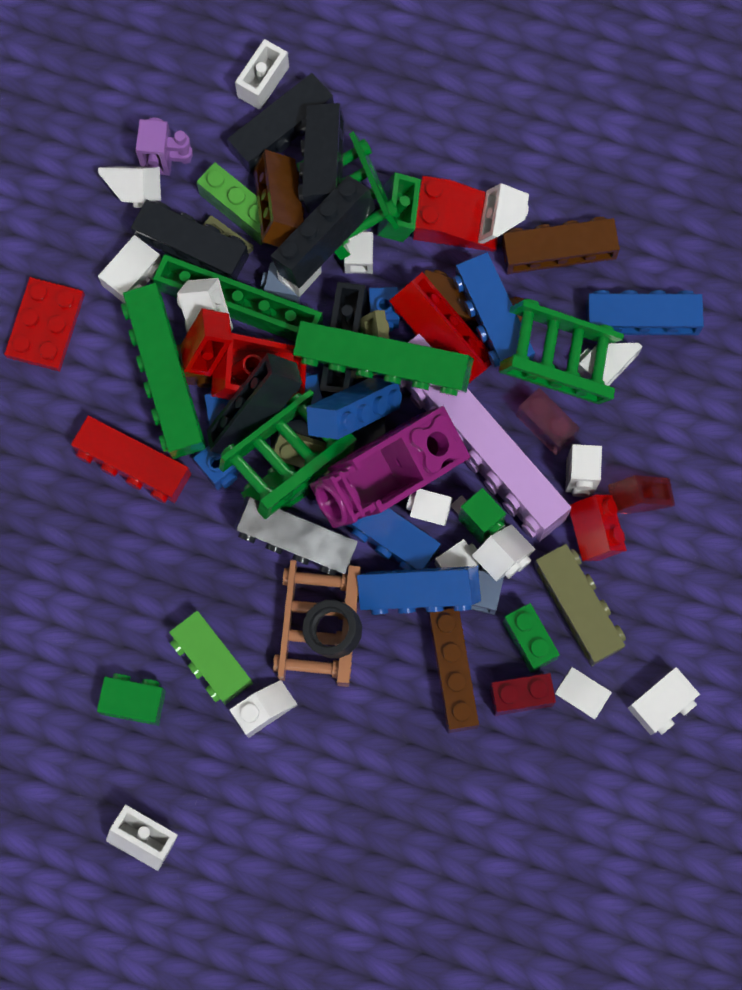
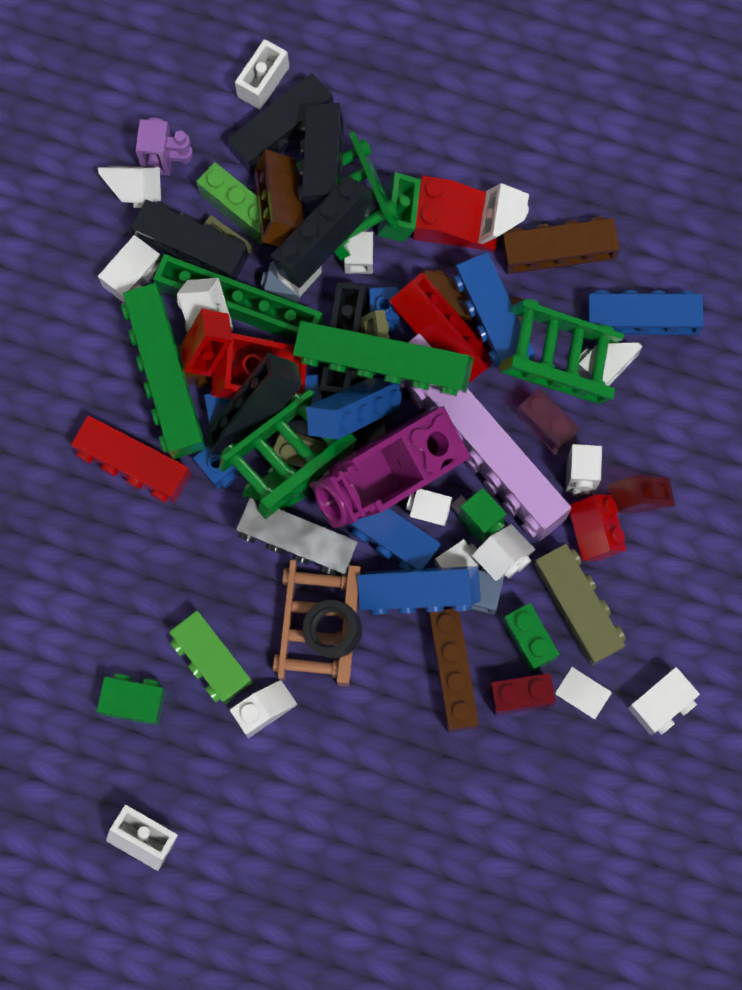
(44, 324): red plate -> none

